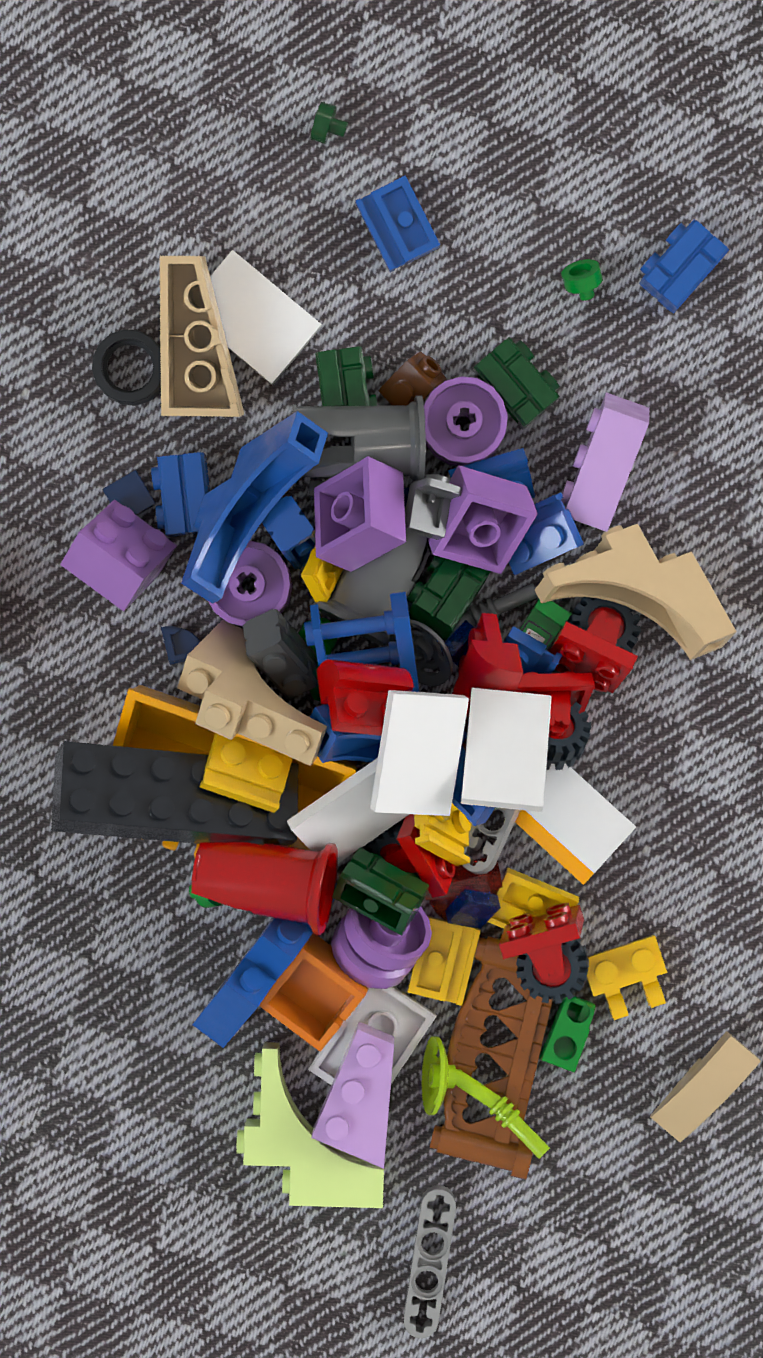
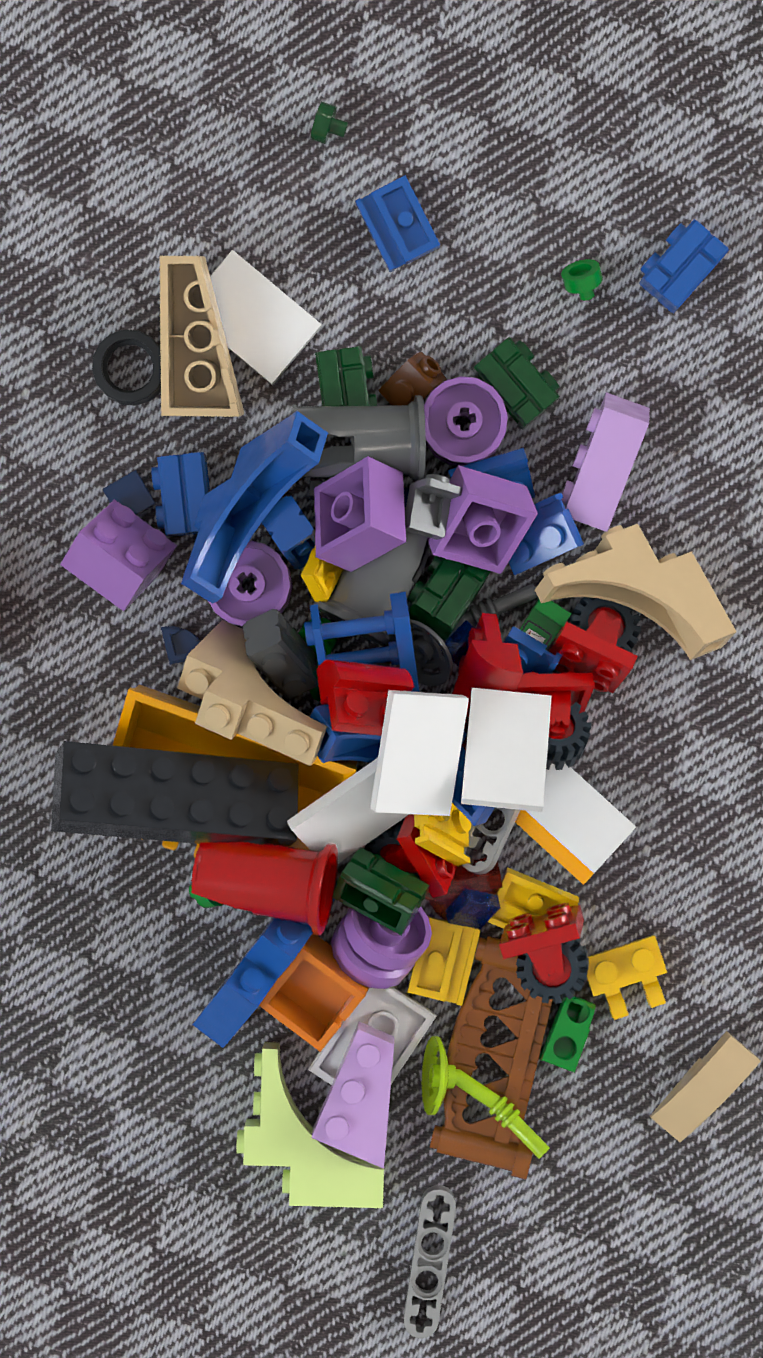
(246, 772): yellow plate -> none

